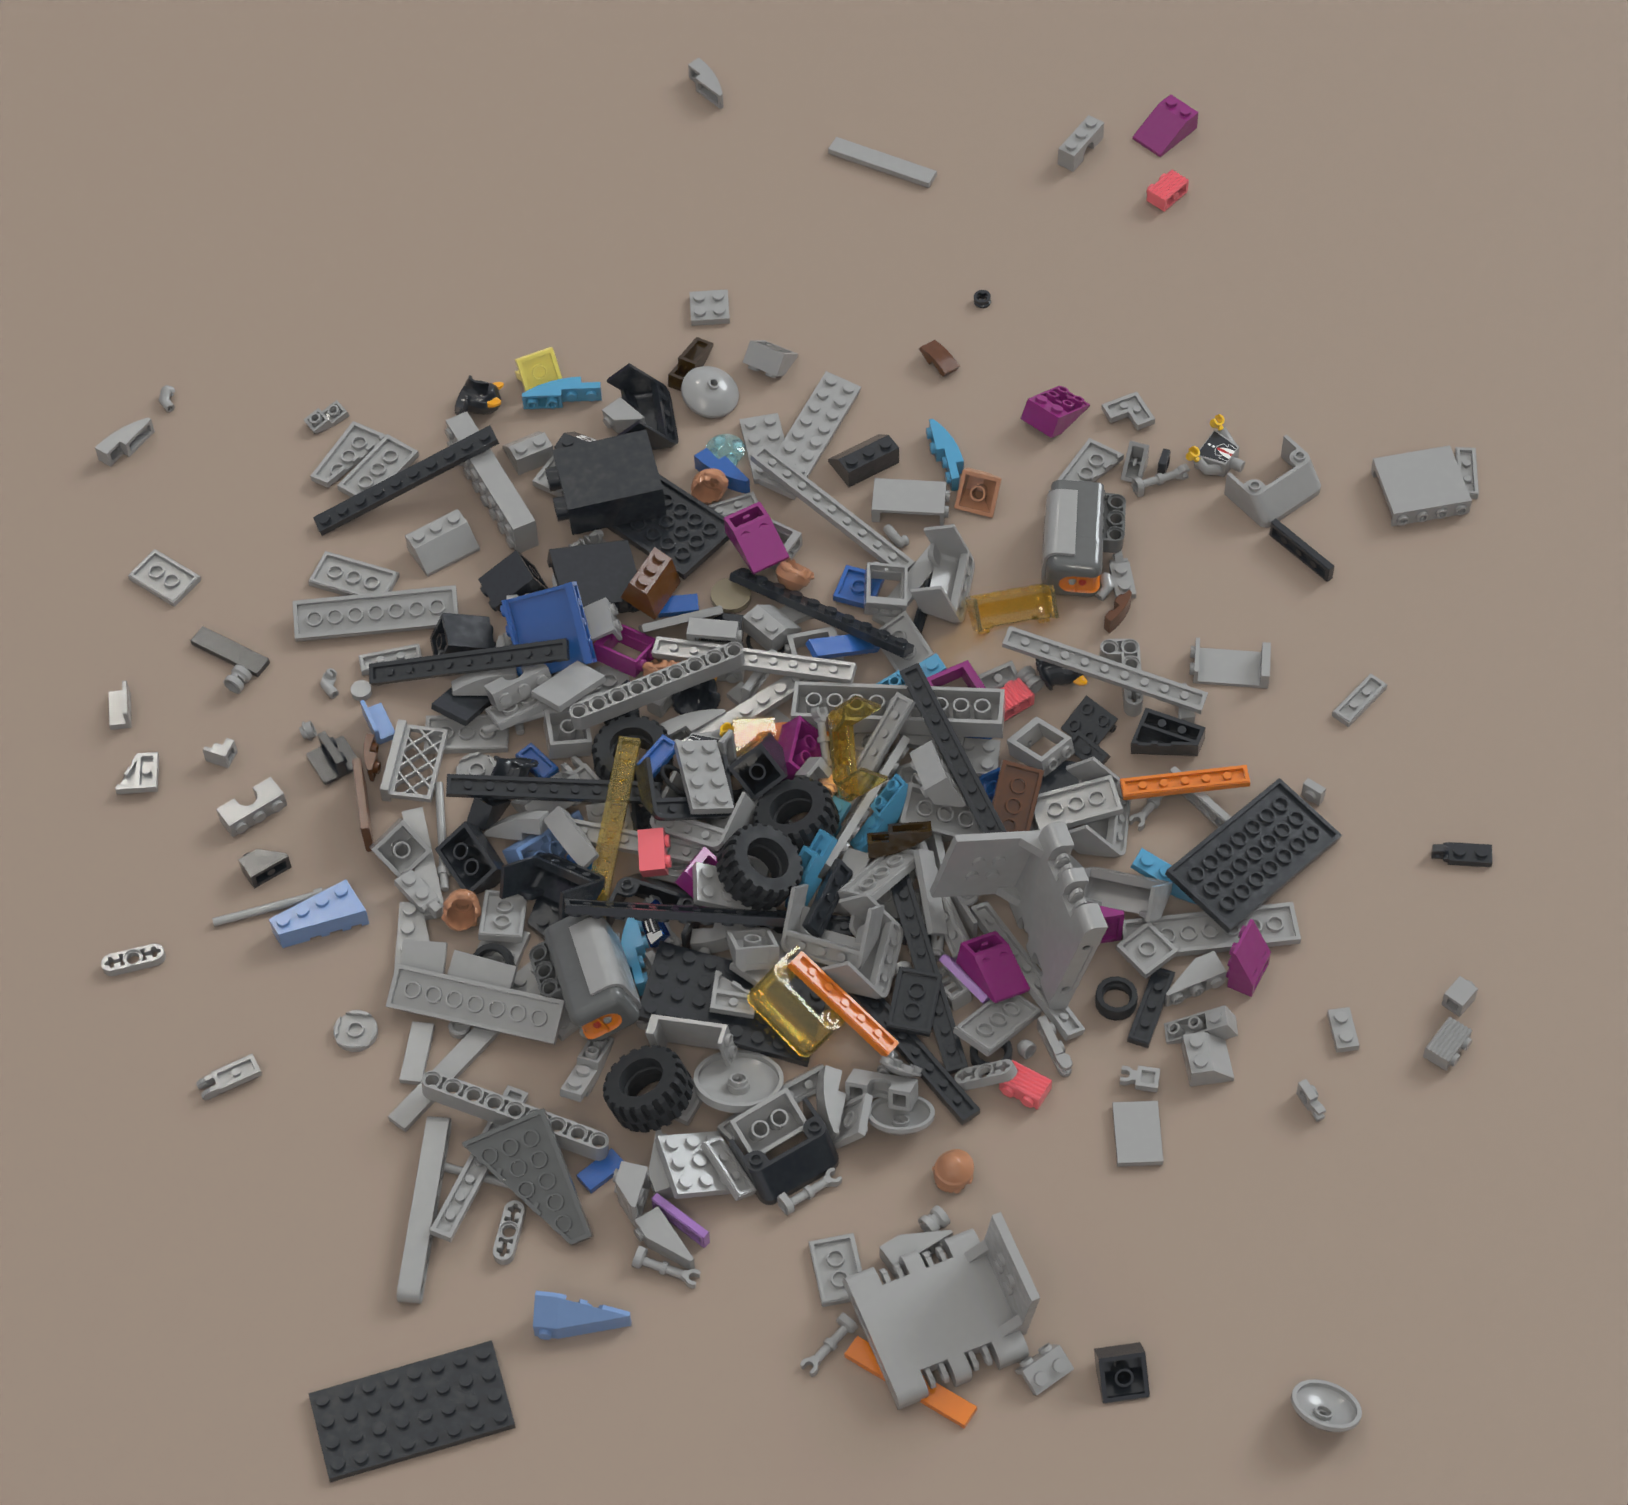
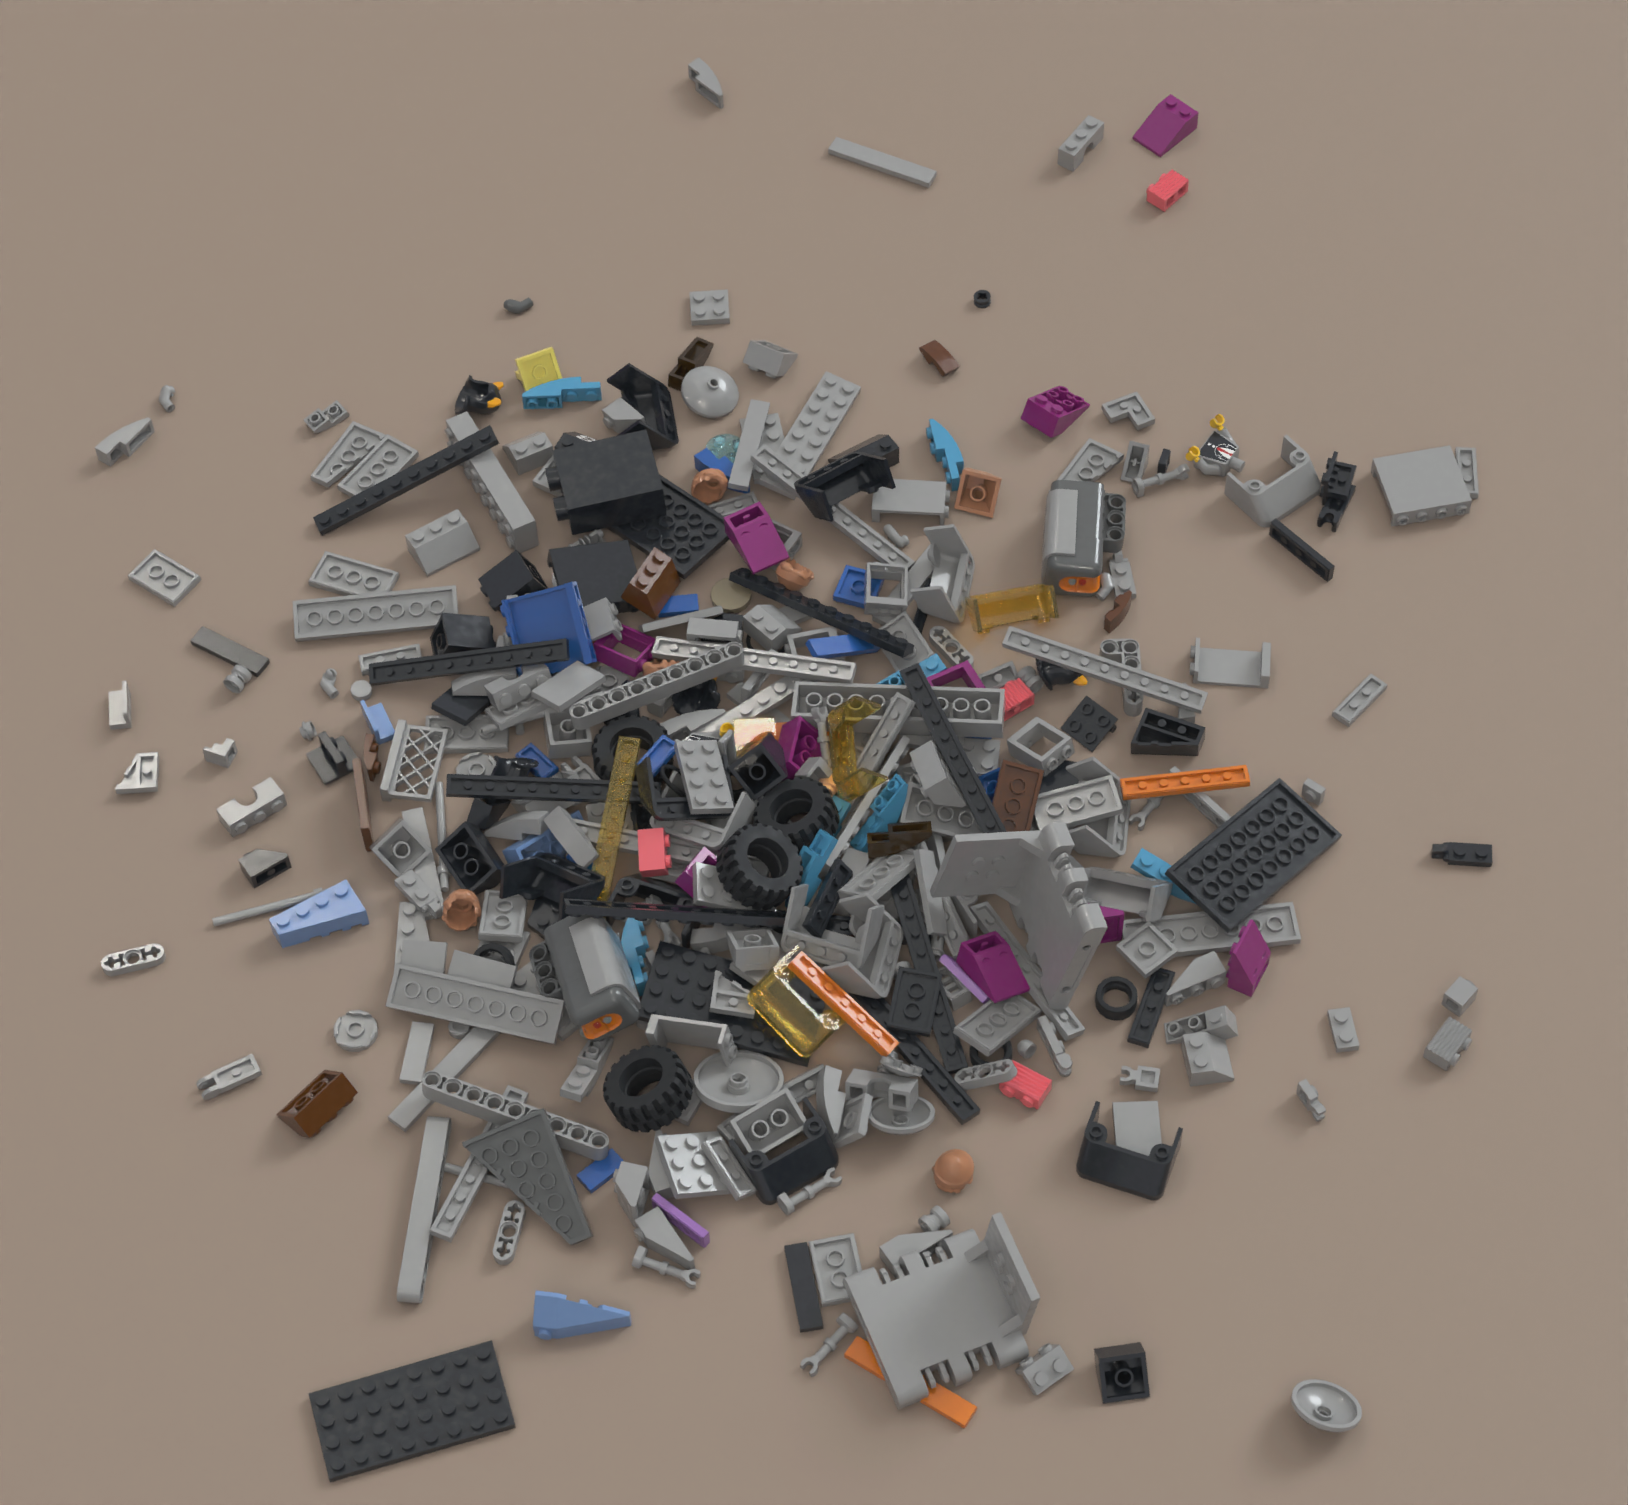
(318, 1103): none -> reddish brown slope
(517, 306): none -> dark grey arm
(655, 930): slope -> none
(748, 444): none -> light grey tile
(803, 1287): none -> black tile
(841, 480): none -> black windscreen
(949, 640): none -> light grey beam
(1085, 748): black plate -> none
(1124, 1168): none -> black windscreen
(1334, 510): none -> black plate
(1337, 479): none -> black bracket

